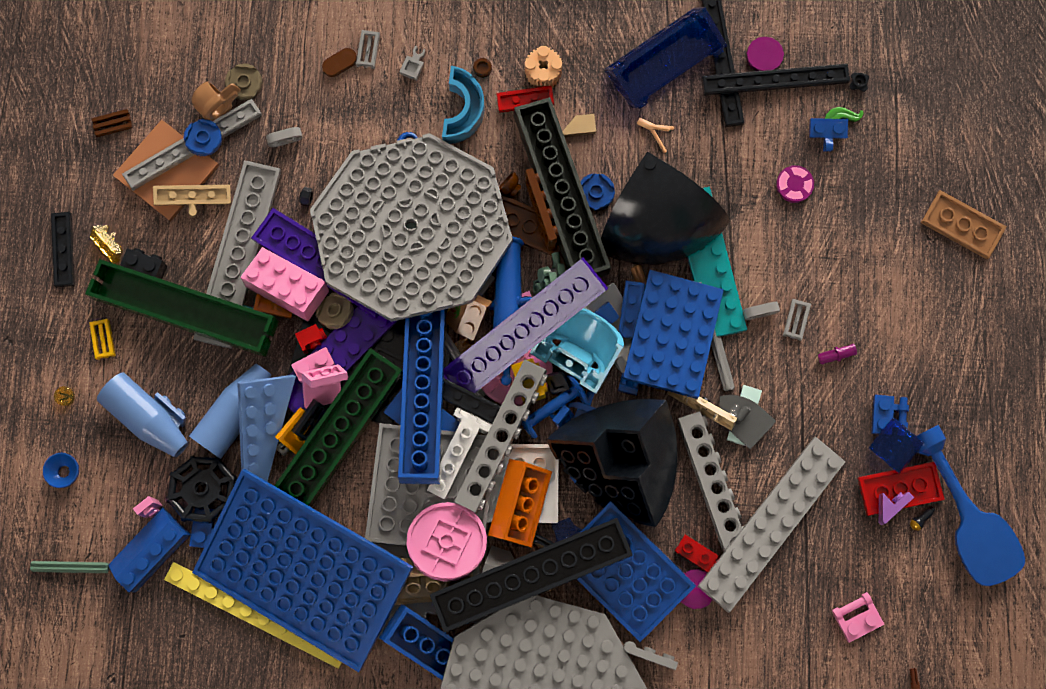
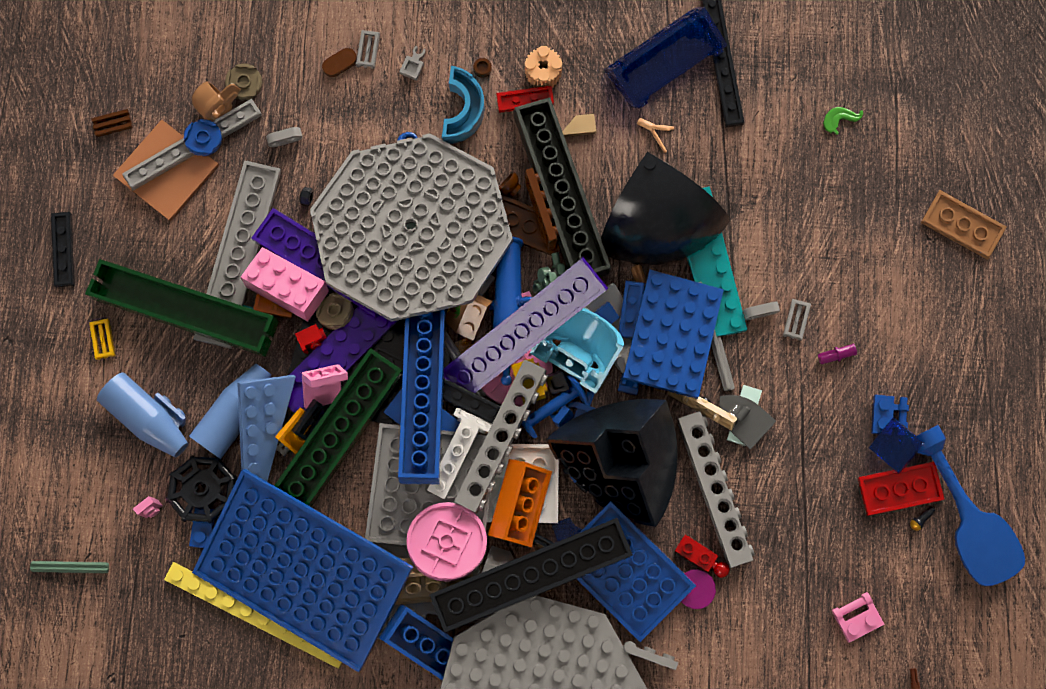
(54, 464): blue piece -> none
(64, 396): clear yellow tile -> none
(106, 243): clear yellow plate -> none
(143, 263): black brick -> none
(148, 551): blue slope -> none
(191, 195): tan plate -> none
(314, 361): bright pink plate -> none
(598, 191): blue tile -> none
(765, 54): magenta tile -> none
(771, 524): light grey plate -> none
(775, 79): black tile -> none
(795, 184): tile -> none
(828, 130): blue plate -> none
(859, 77): black plate -> none
(888, 509): medium lavender slope -> none

